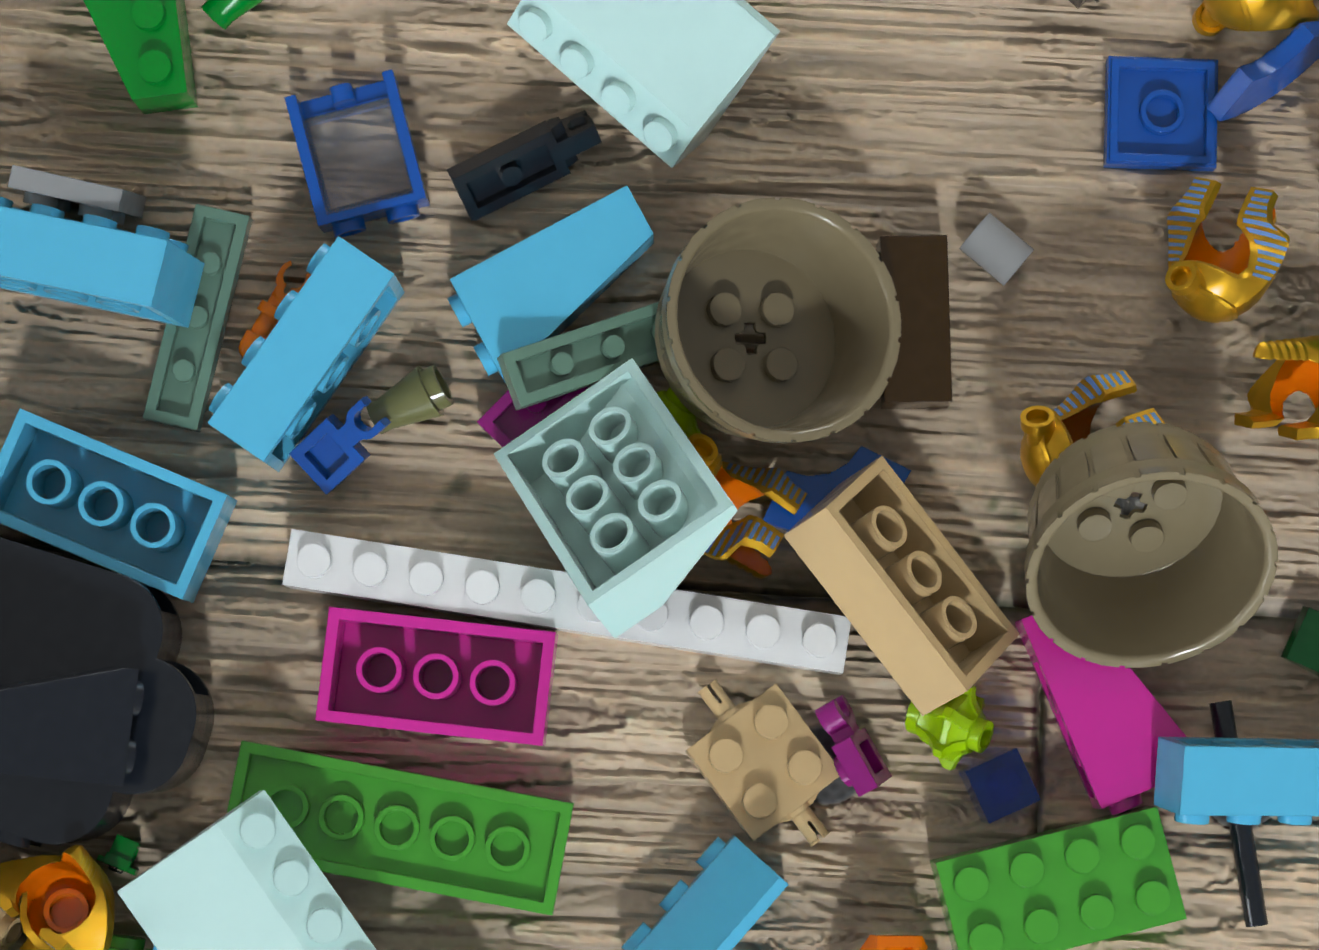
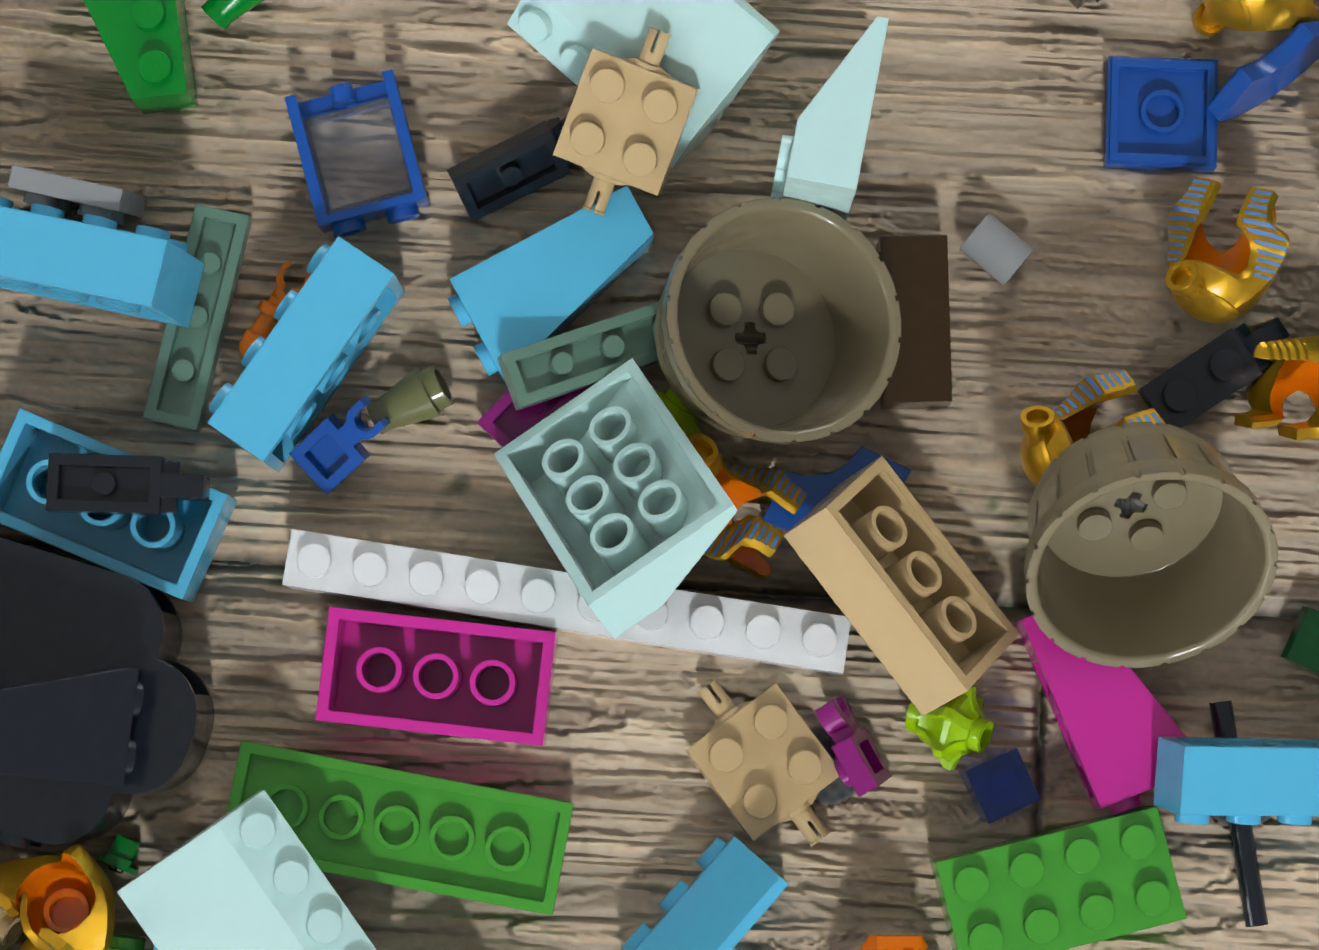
(120, 484): none -> black hinge
(626, 121): none -> tan plate
(830, 135): none -> light aqua slope
(1210, 374): none -> black hinge

